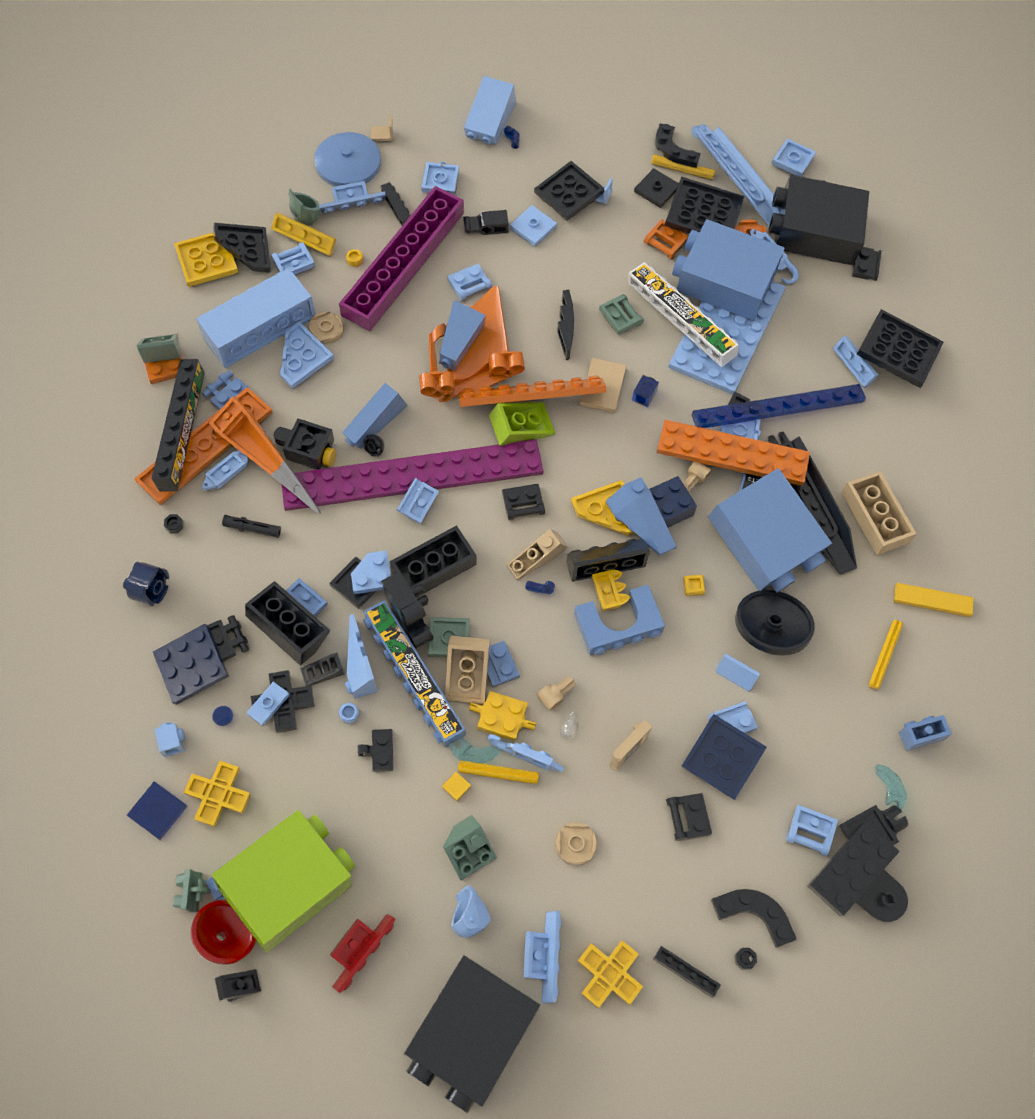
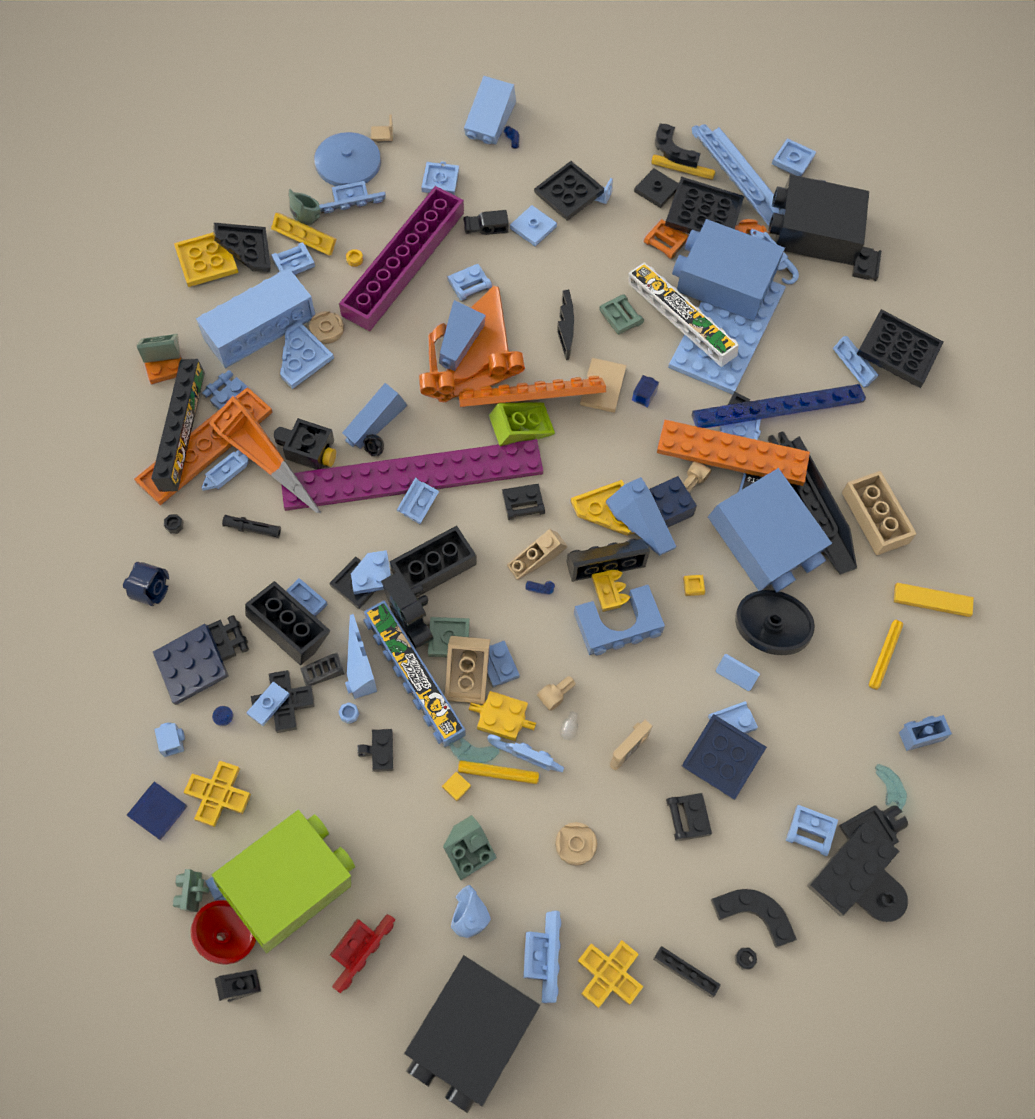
(395, 203): black piece -> none

